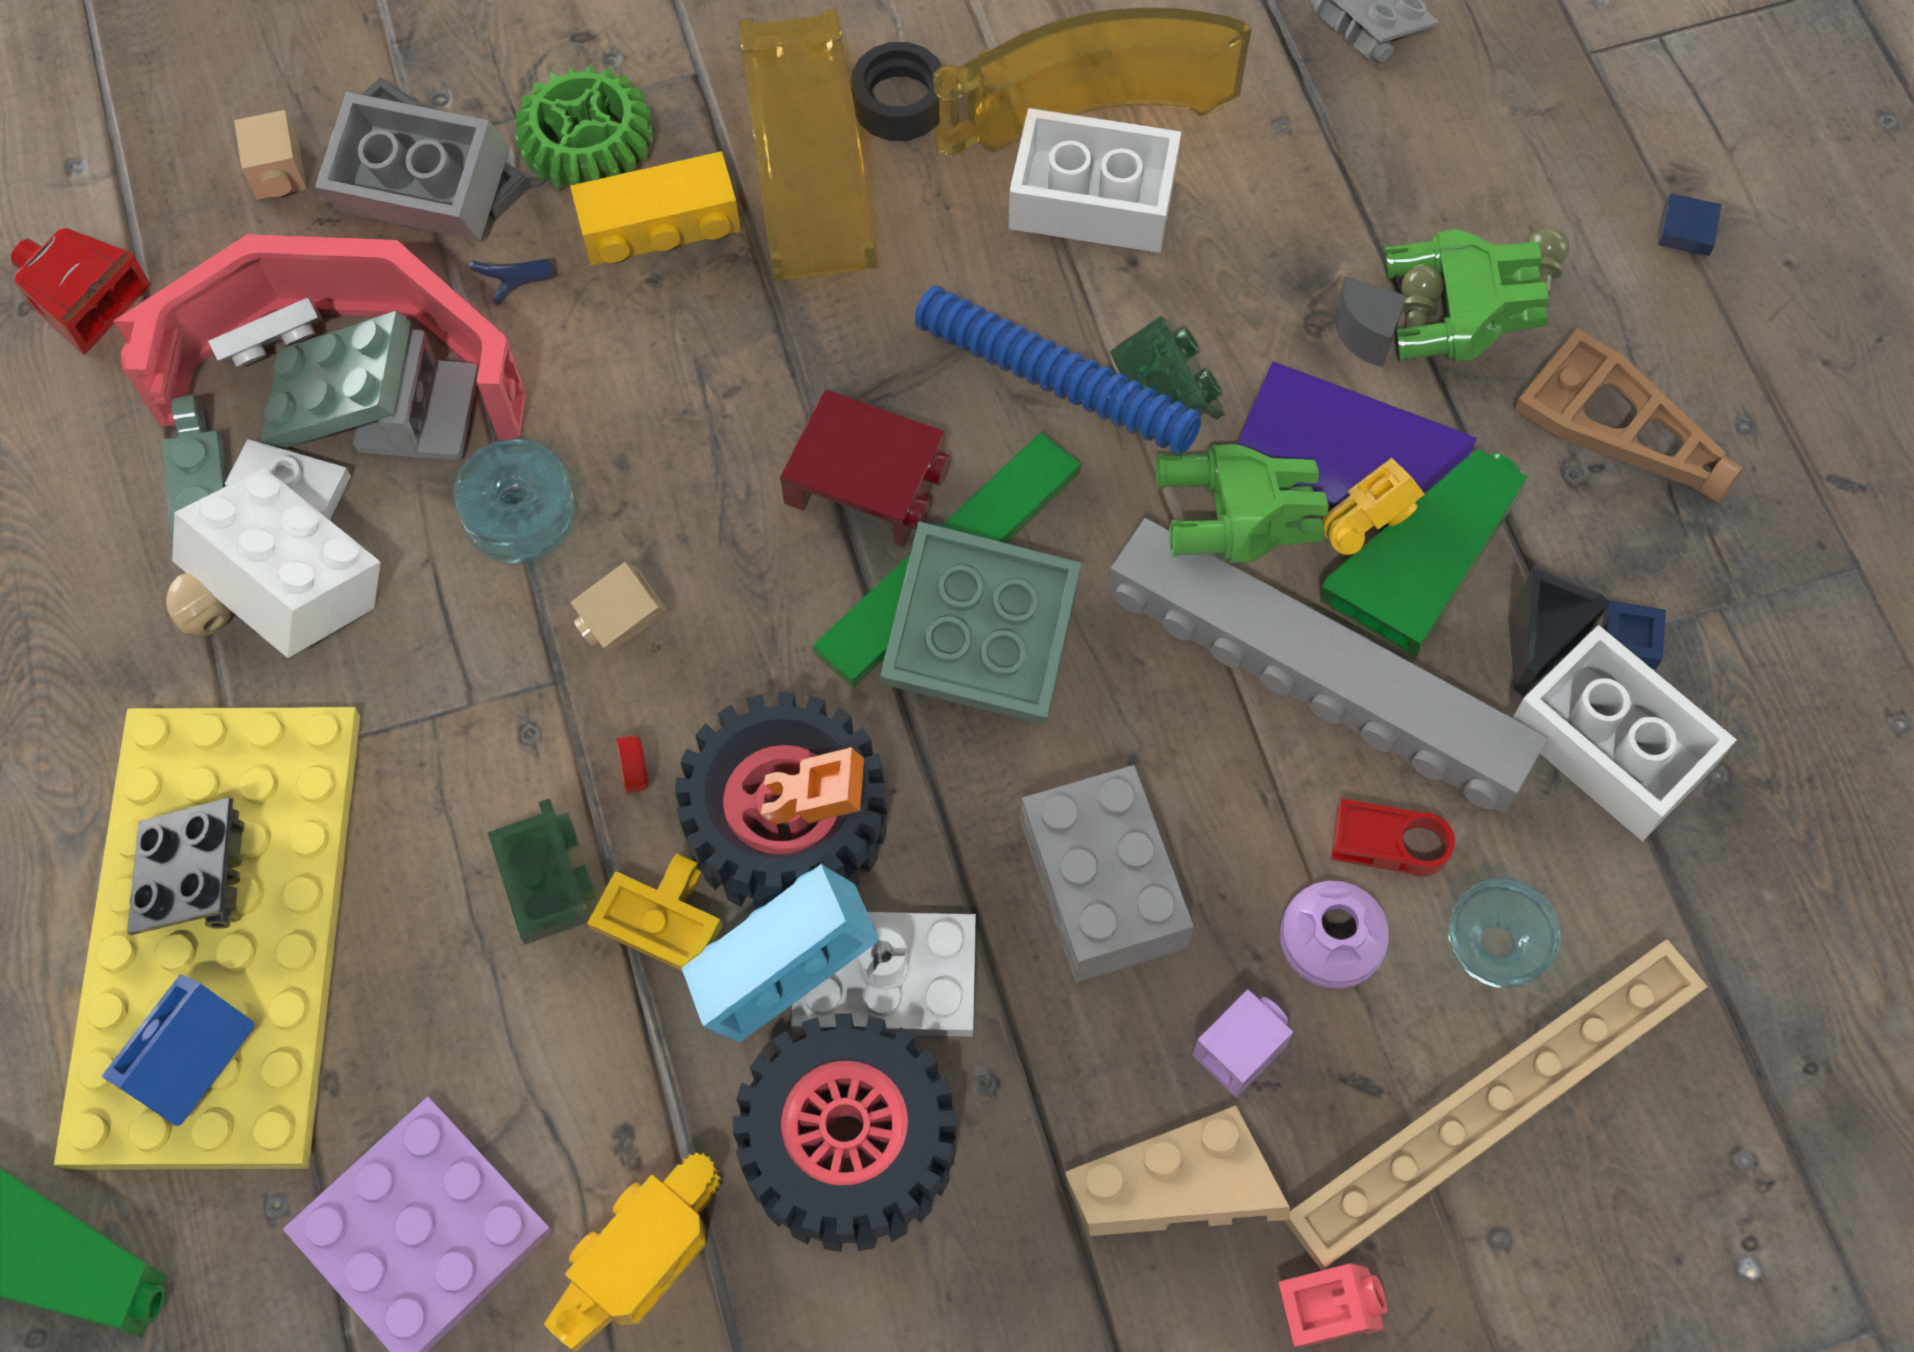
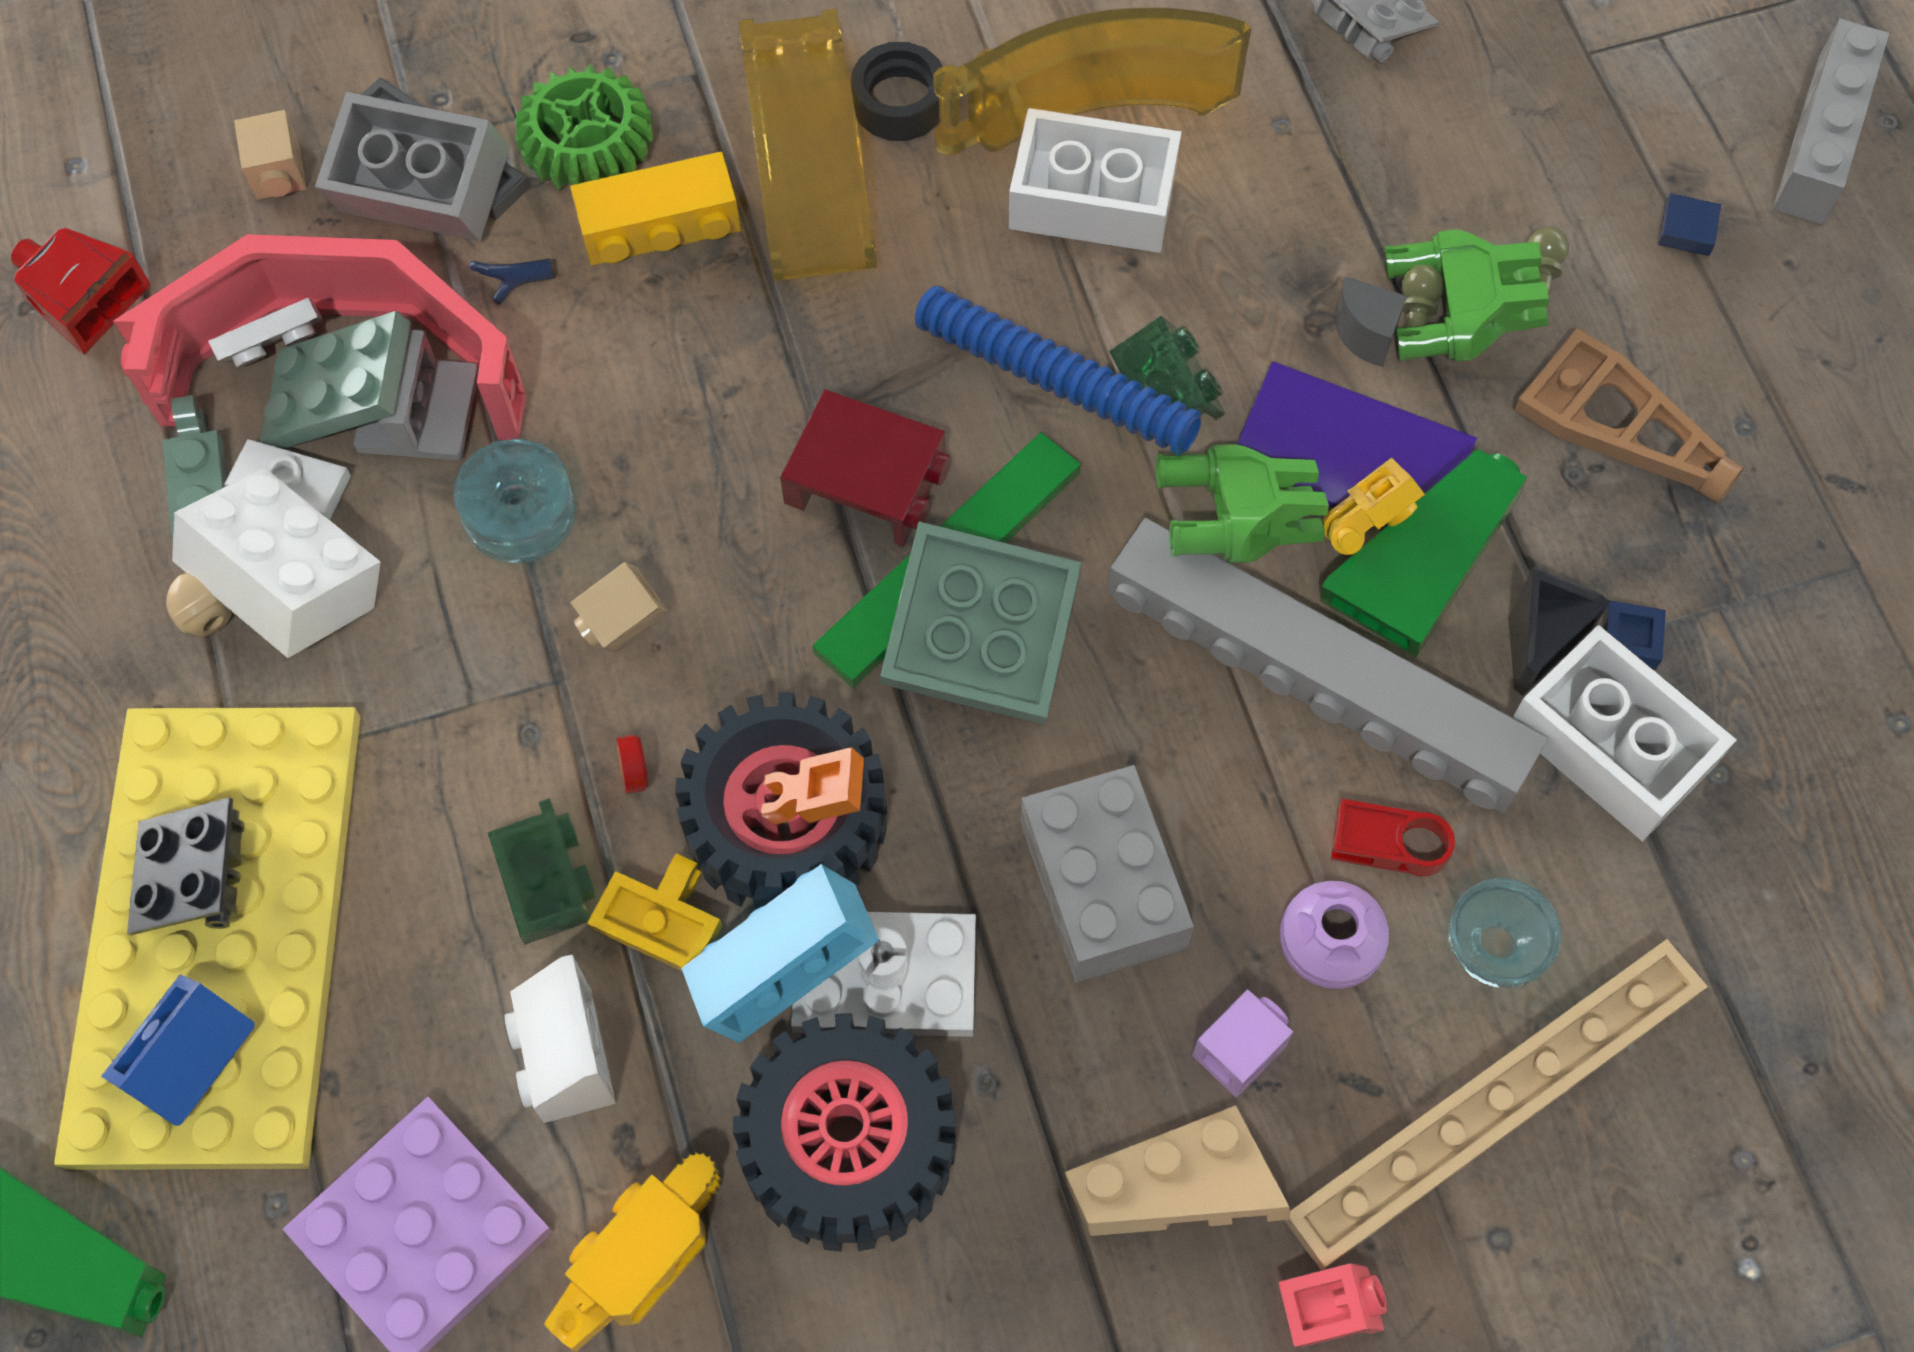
(559, 1043): none -> white slope
(1831, 122): none -> light grey brick

